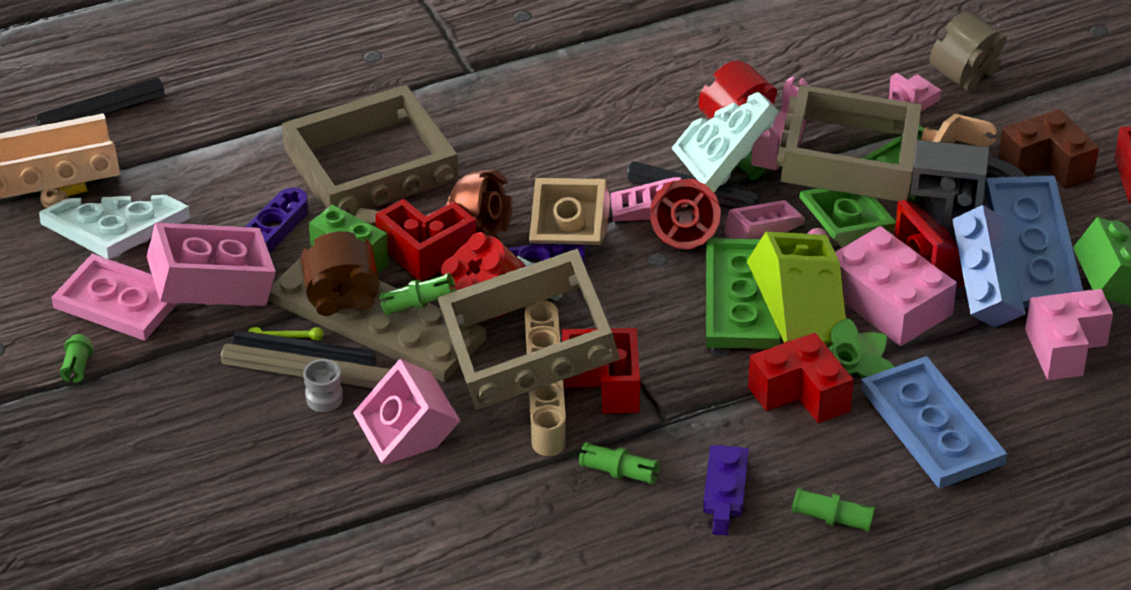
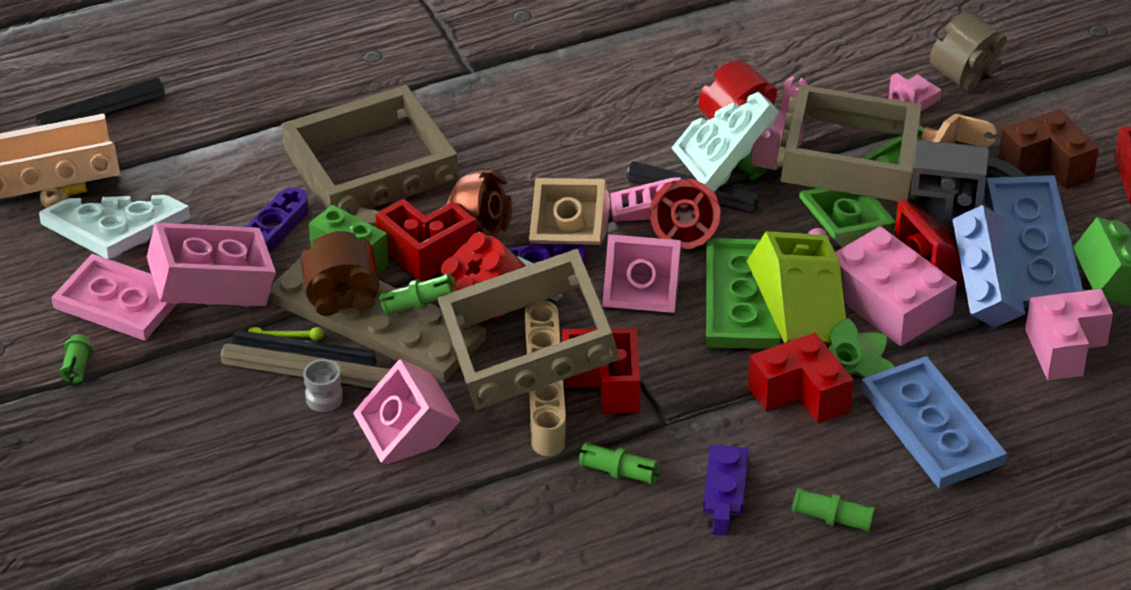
(642, 273): none -> bright pink slope
(755, 220): bright pink slope -> none

